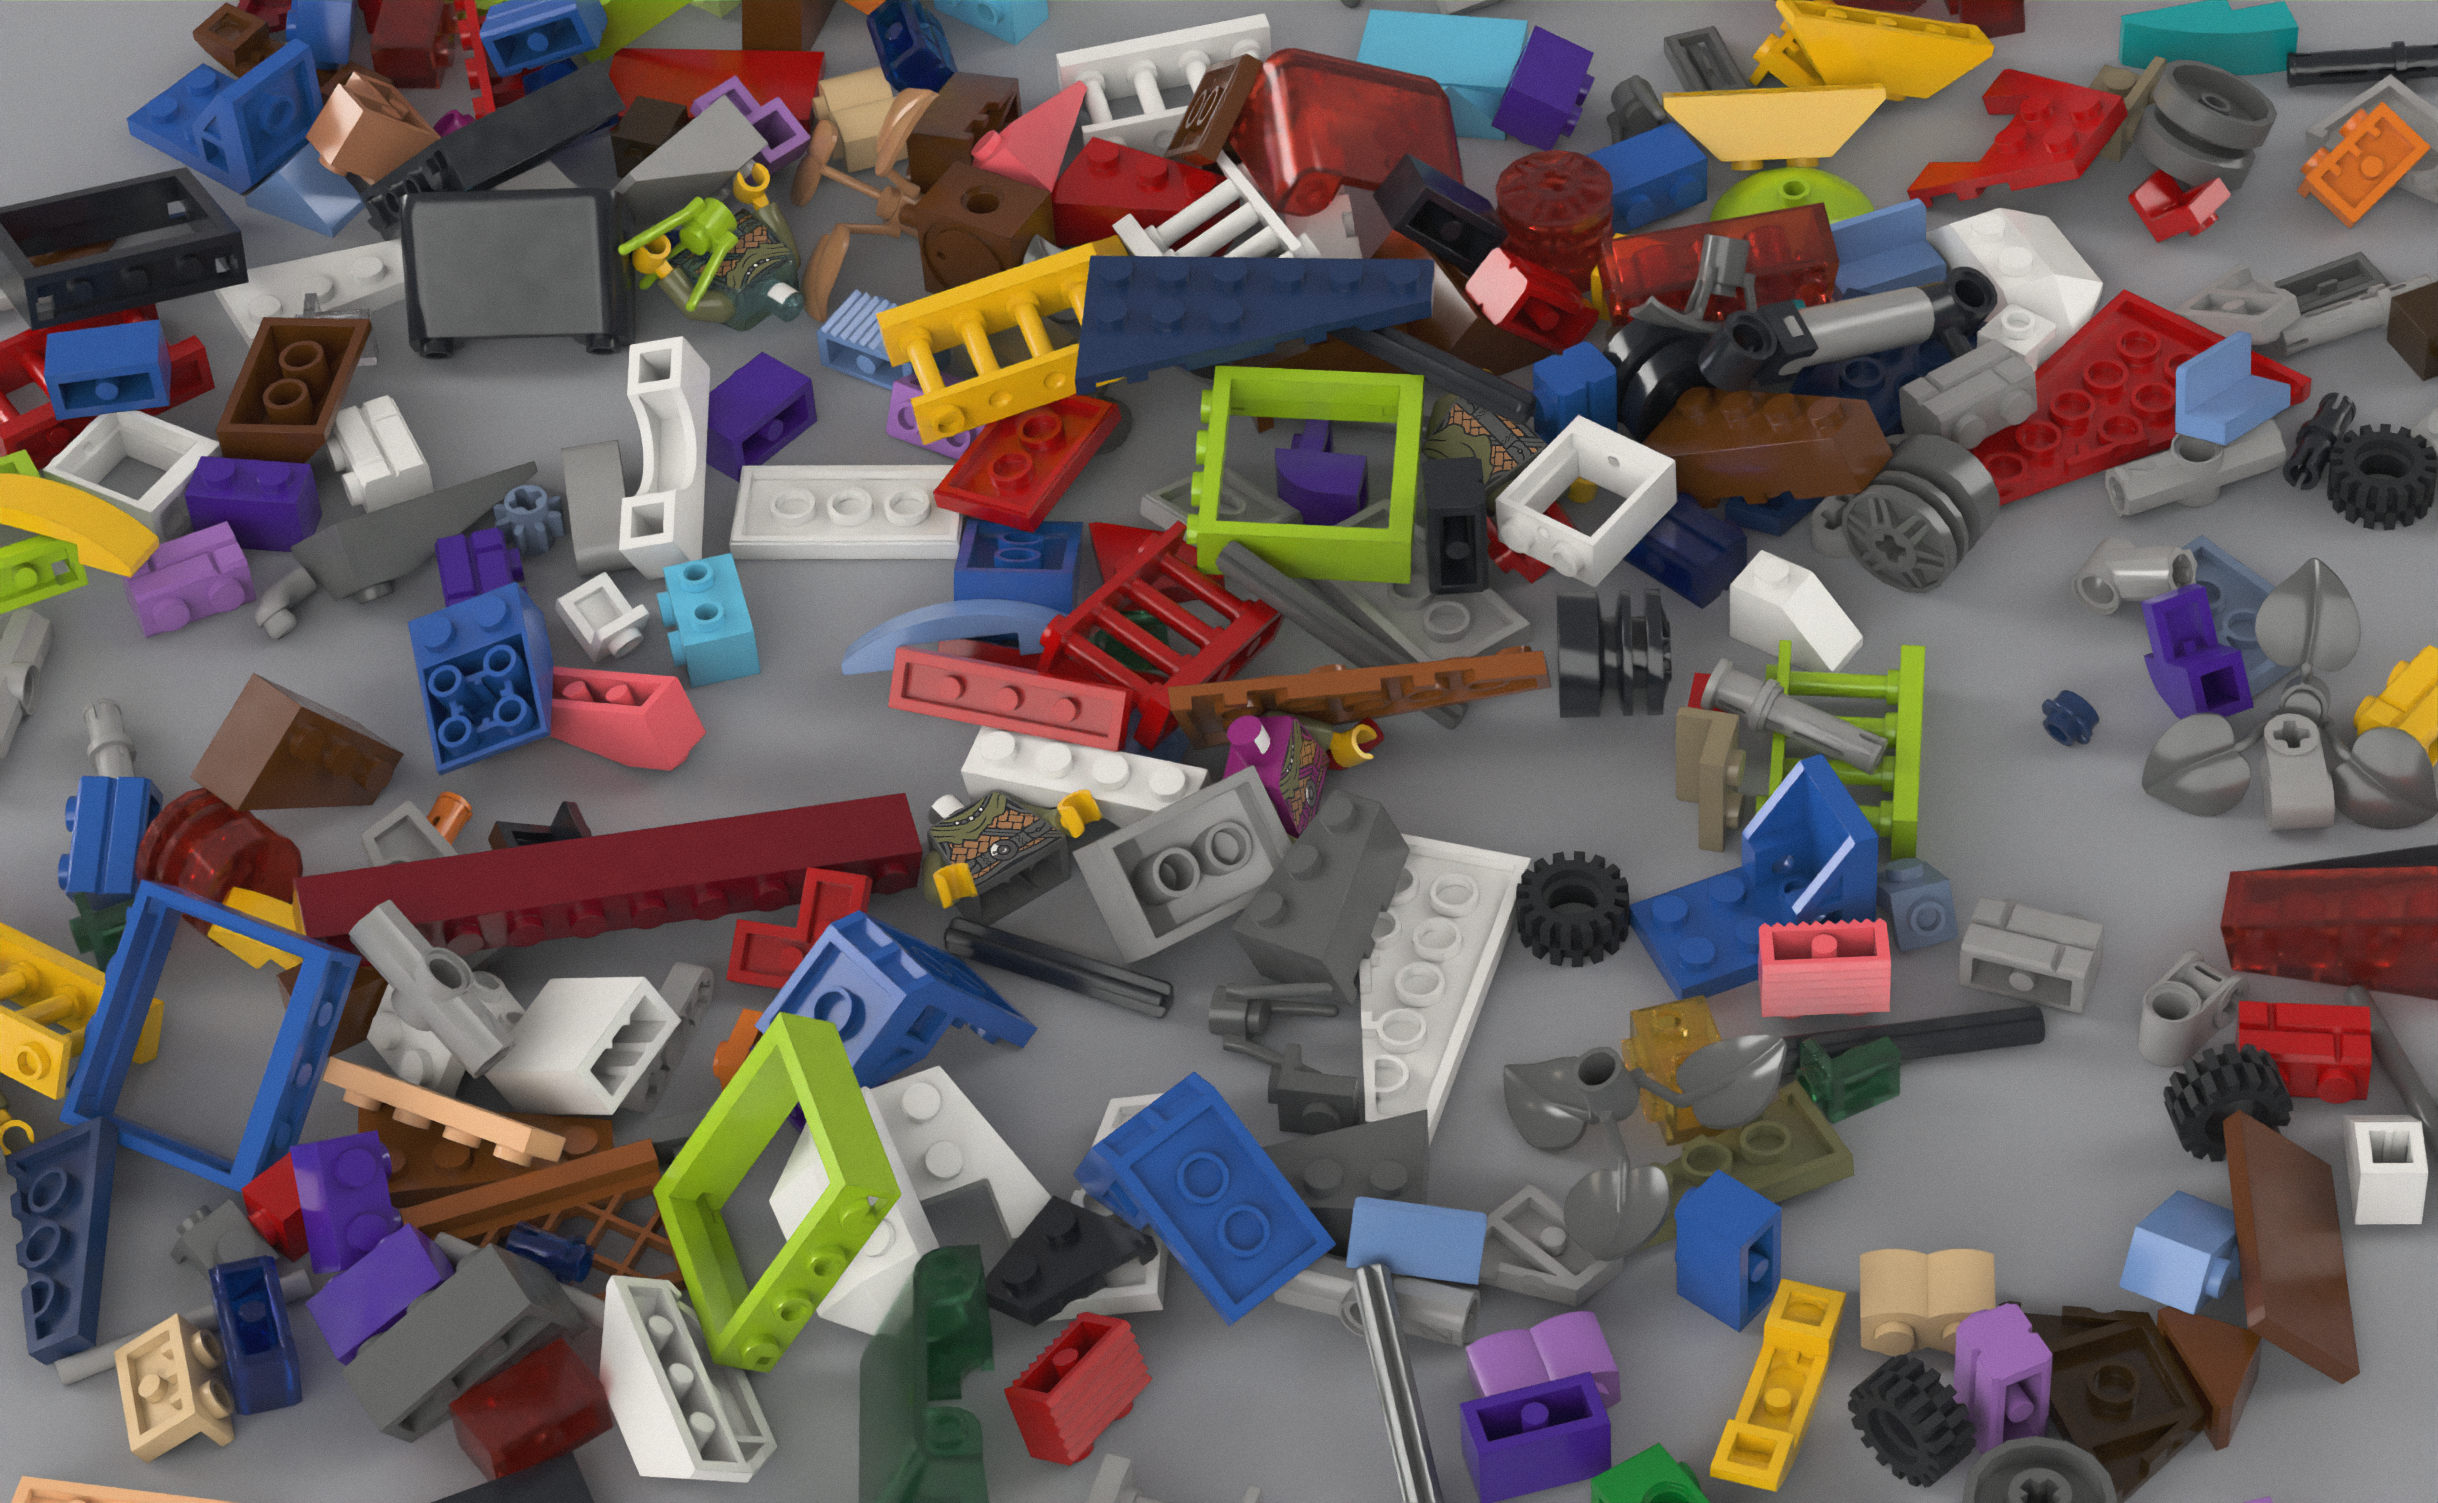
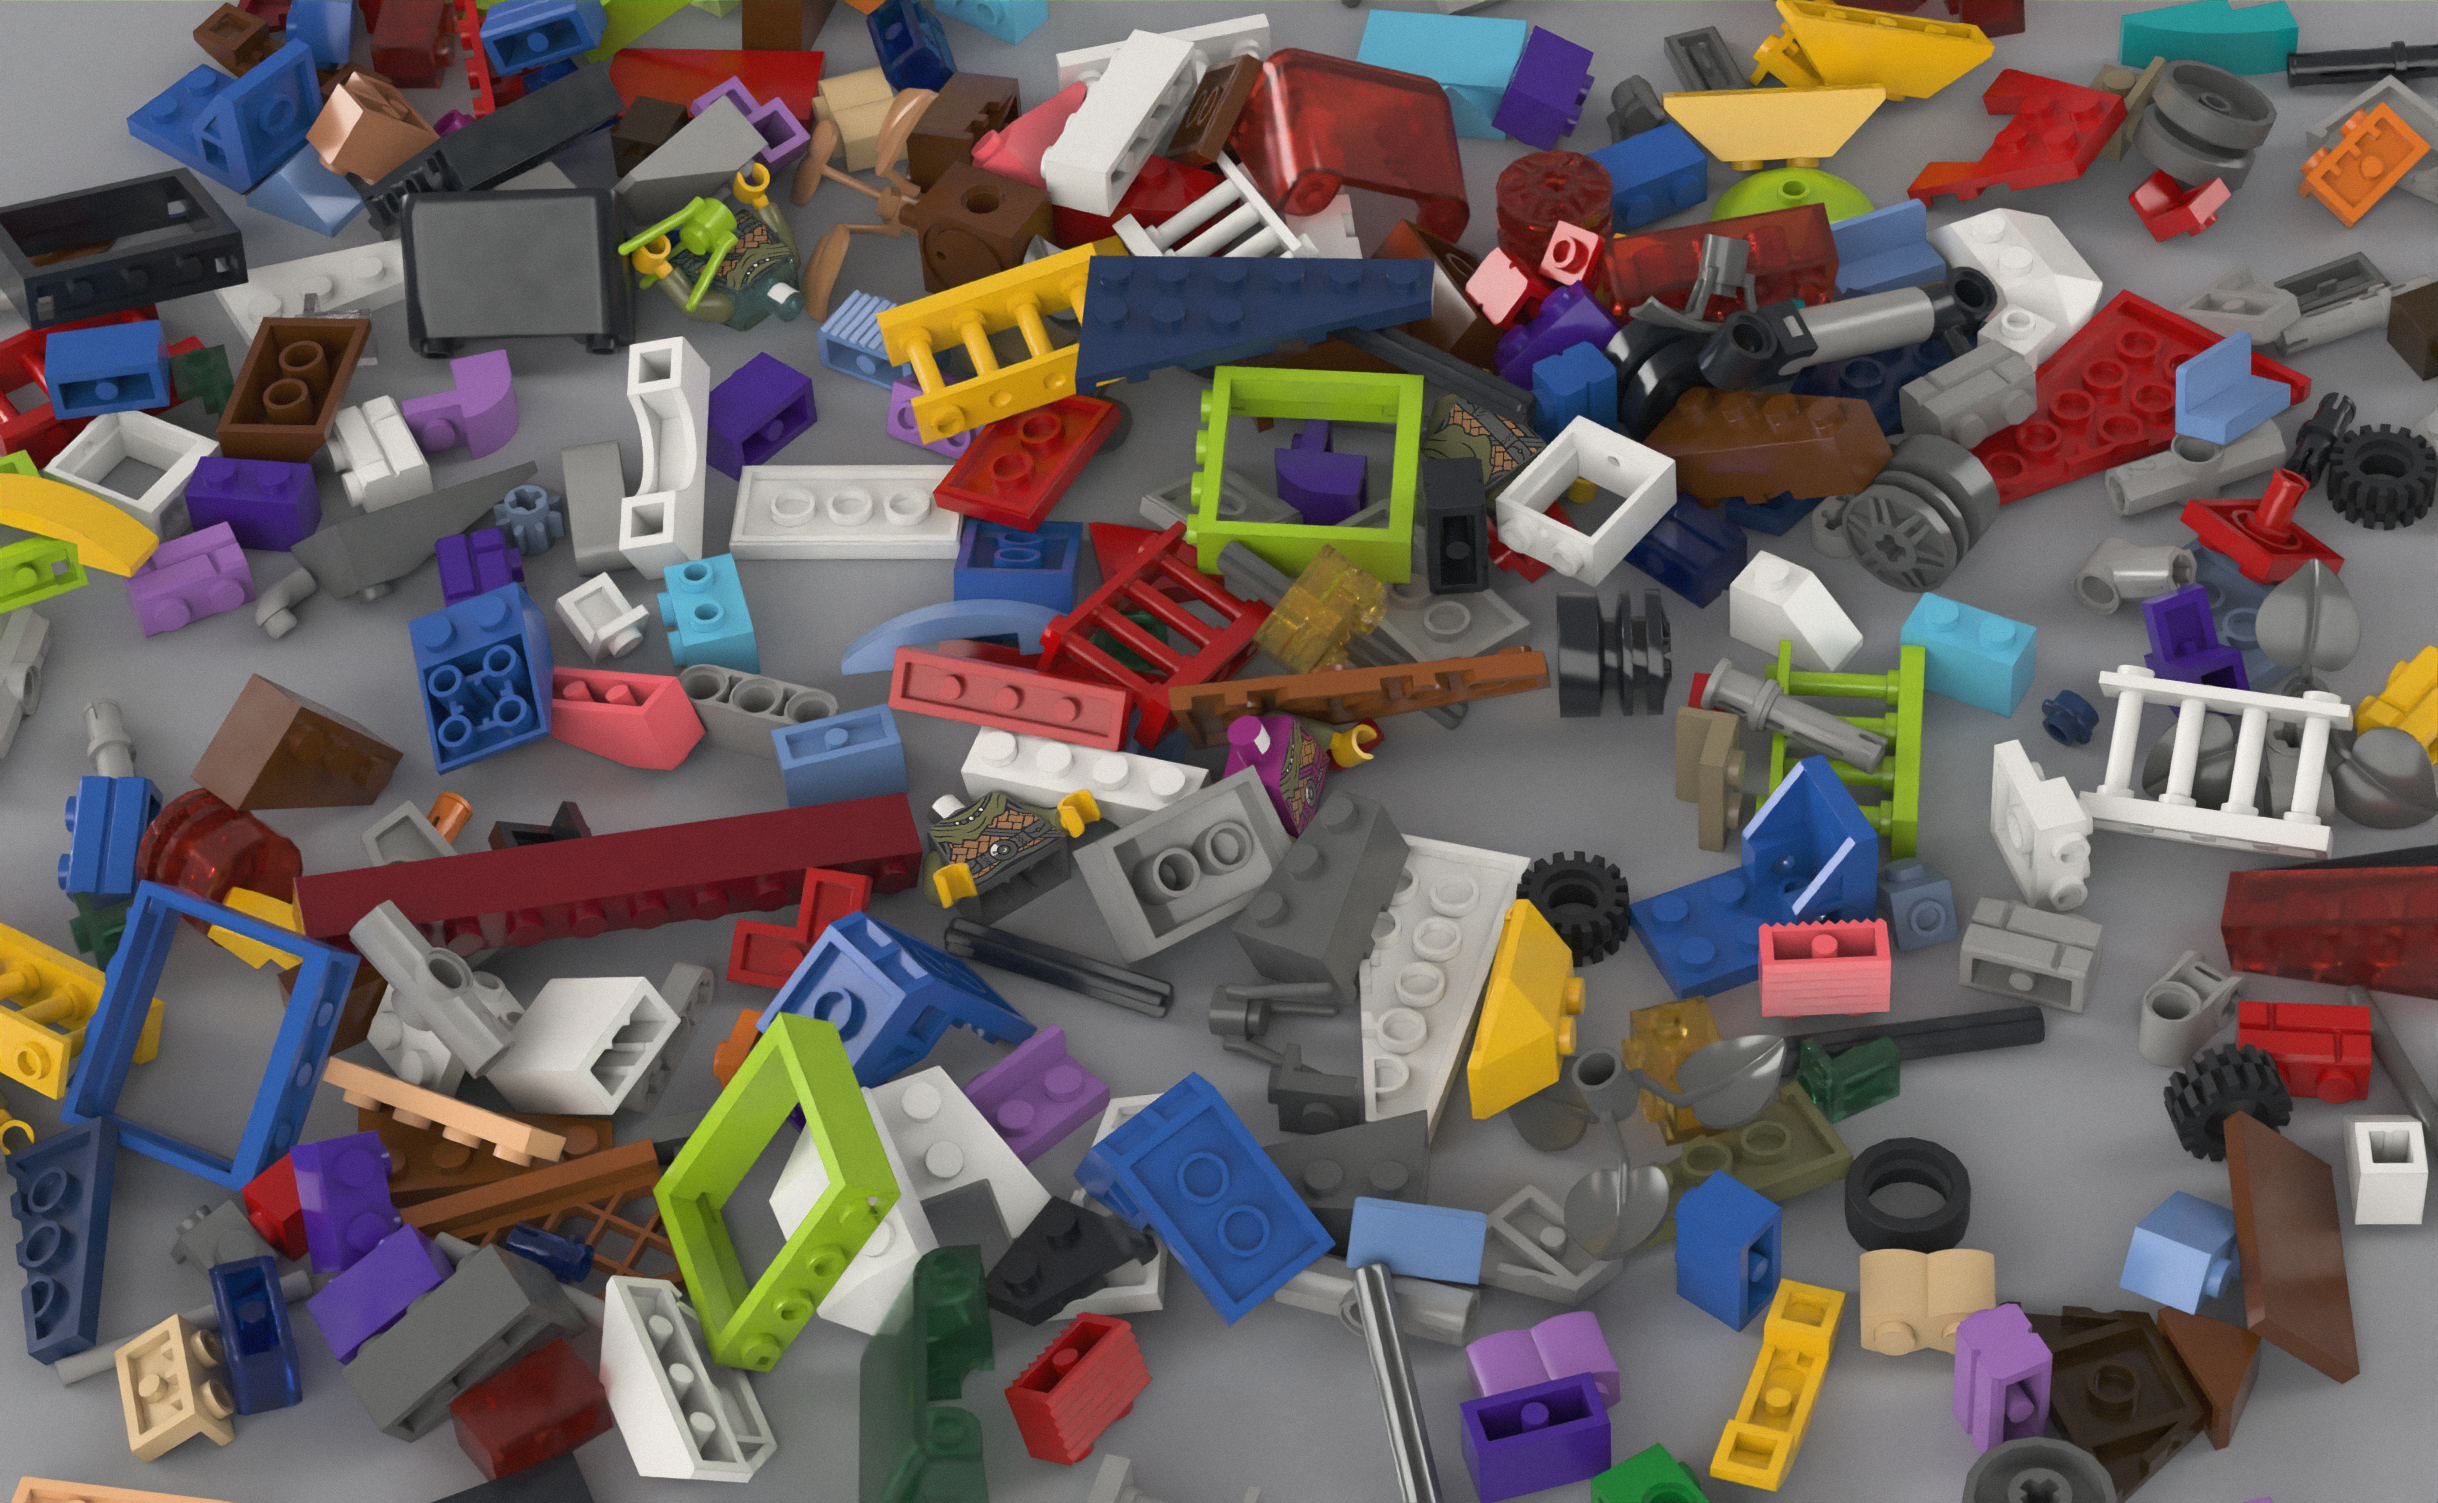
(206, 375): none -> clear green bracket
(475, 414): none -> medium lavender brick
(745, 707): none -> light grey beam
(841, 757): none -> medium blue panel
(1037, 1095): none -> medium lavender bracket
(1120, 122): none -> white brick
(1322, 614): none -> clear yellow brick
(1440, 213): black brick -> none
(1525, 1014): none -> yellow wedge
(1564, 321): none -> dark purple brick
(1573, 256): none -> bracket
(1912, 1420): black tyre -> none
(1914, 1162): none -> black tyre
(1972, 653): none -> medium azure brick
(2040, 830): none -> white plate
(2237, 822): none -> white fence
(2260, 531): none -> red plate

